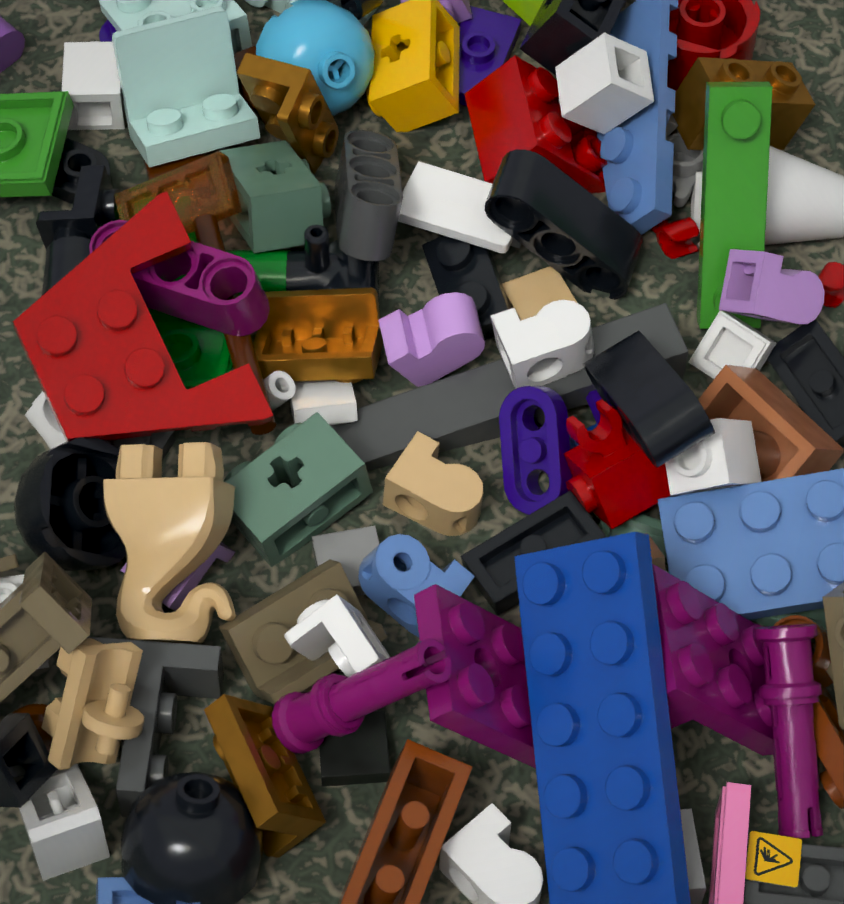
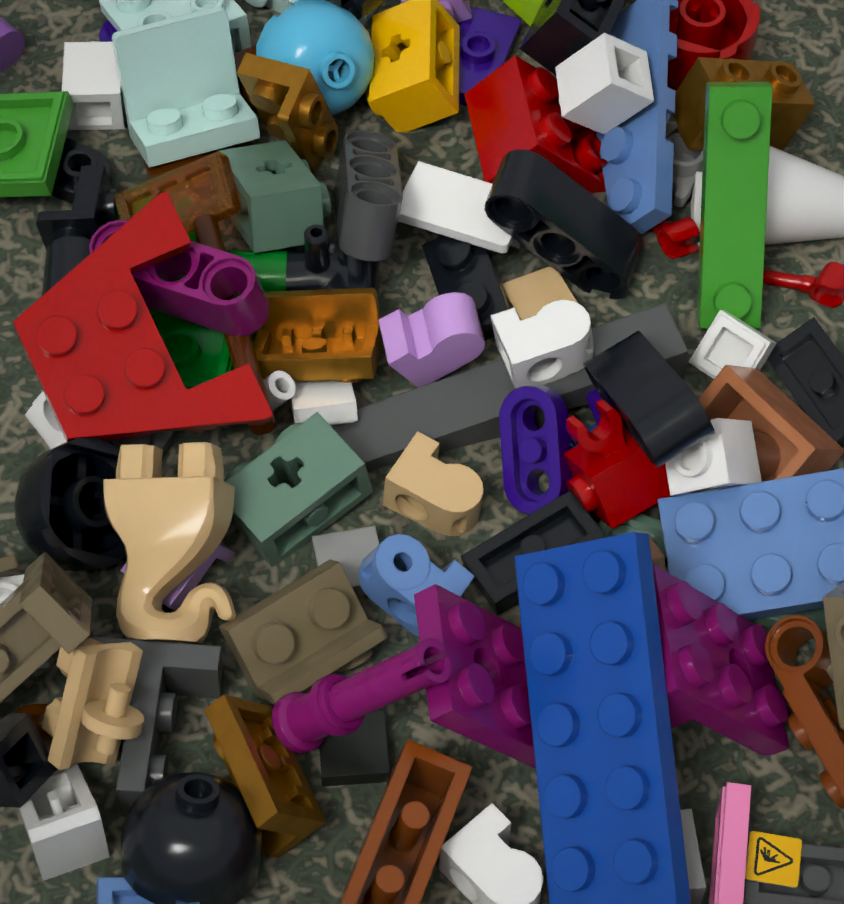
(339, 629): white bracket -> none
(765, 291): lavender leg -> none
(791, 696): magenta pin -> none

